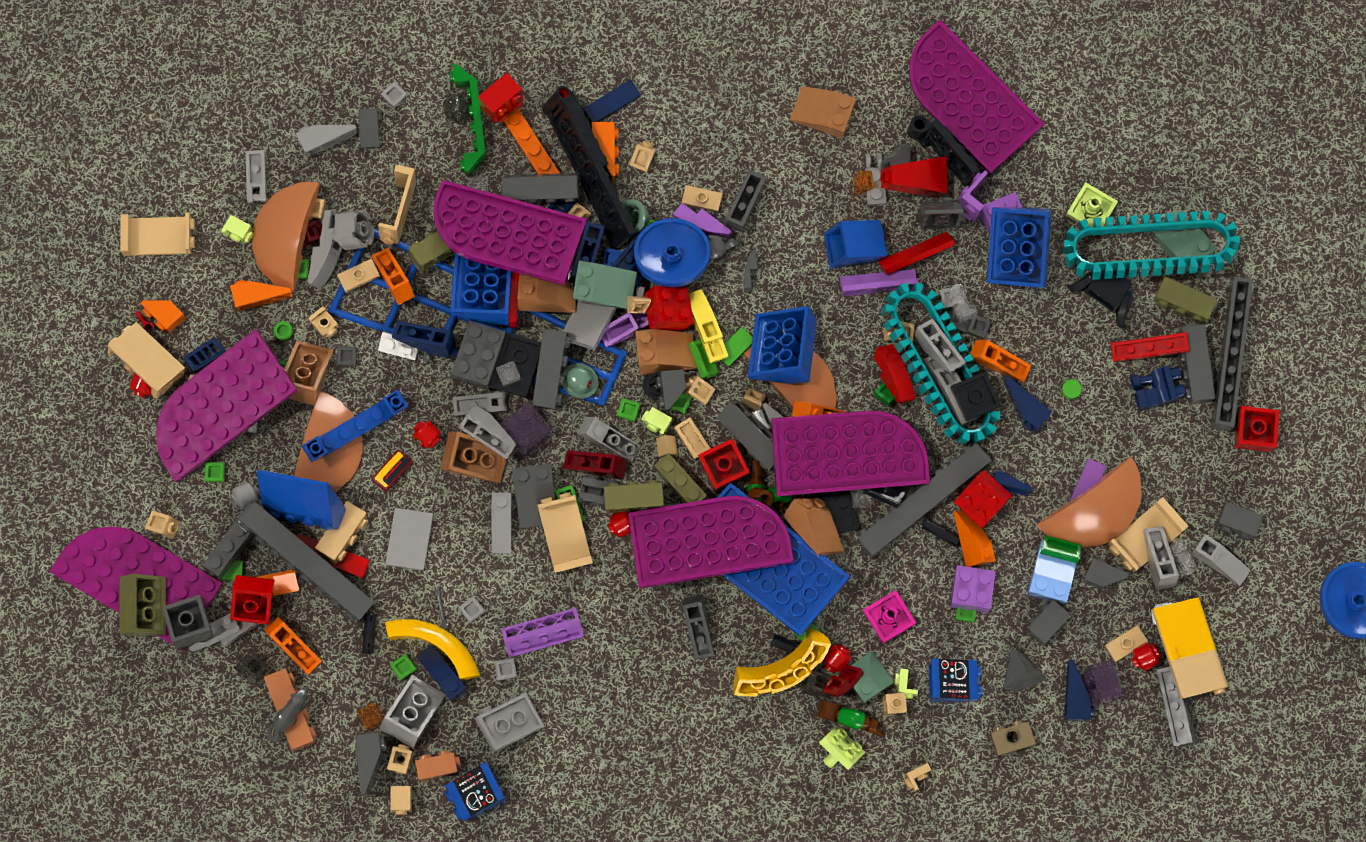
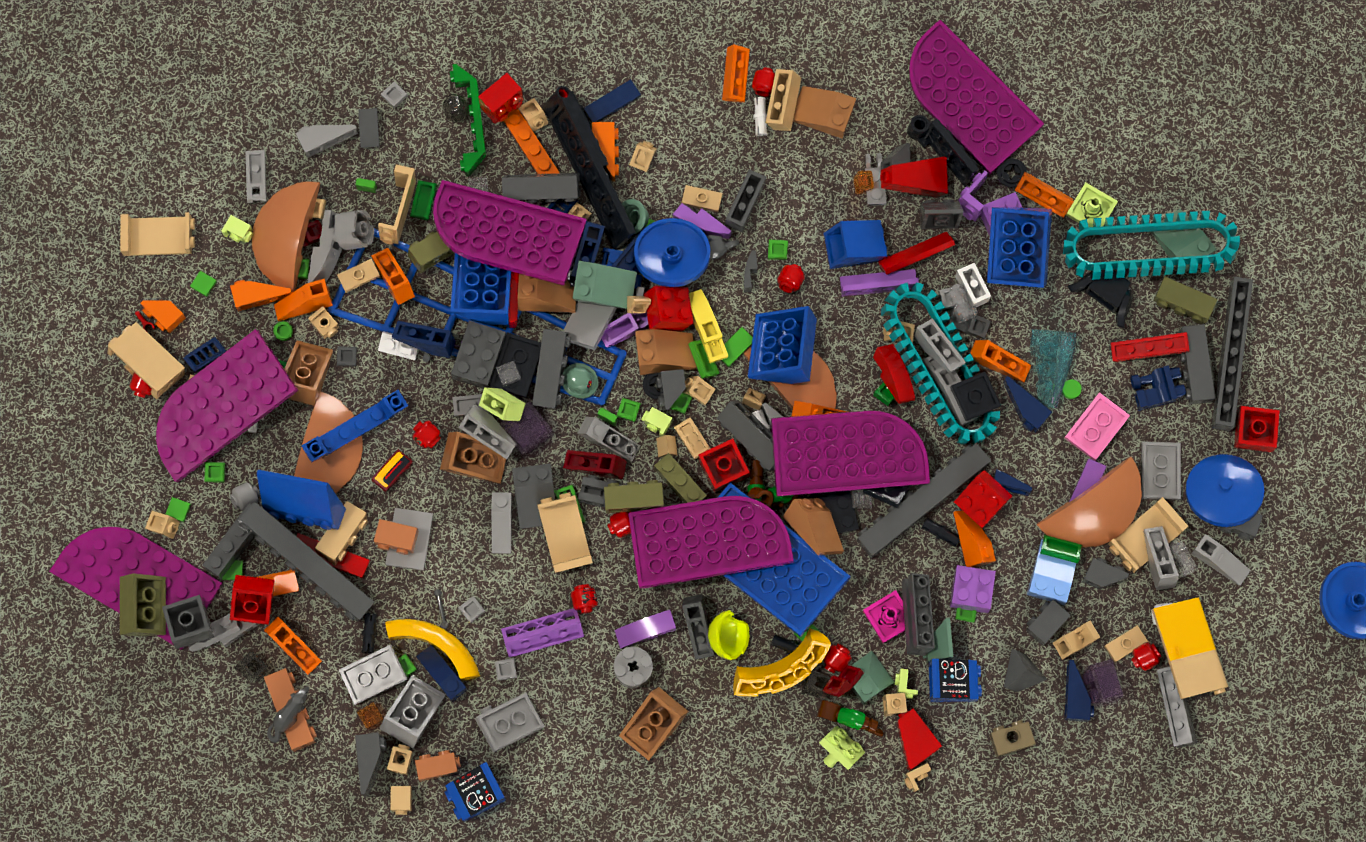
(178, 509): none -> bright green tile
(203, 283): none -> bright green tile
(304, 300): none -> orange slope
(366, 185): none -> bright green tile
(373, 674): none -> tile
(396, 537): none -> nougat brick
(423, 200): none -> green tile
(502, 404): none -> yellowish green brick
(533, 114): none -> tan bracket
(584, 598): none -> red head
(607, 416): none -> bright green tile
(638, 677): none -> light grey brick
(645, 629): none -> medium lavender slope
(653, 723): none -> medium nougat slope
(728, 636): none -> neon yellow cylinder
(735, 73): none -> orange slope
(760, 116): none -> white pin
(763, 82): none -> red head
(777, 249): none -> bright green tile
(783, 100): none -> tan brick
(790, 278): none -> red head
(916, 739): none -> red slope
(918, 614): none -> dark grey brick
(943, 643): none -> sand green slope
(970, 278): none -> white brick
(1006, 166): none -> black gear
(1044, 194): none -> orange slope
(1053, 359): none -> clear light blue wedge
(1076, 640): none -> tan brick
(1097, 426): none -> bright pink plate
(1161, 470): none -> light grey tile
(1224, 490): none -> blue dish

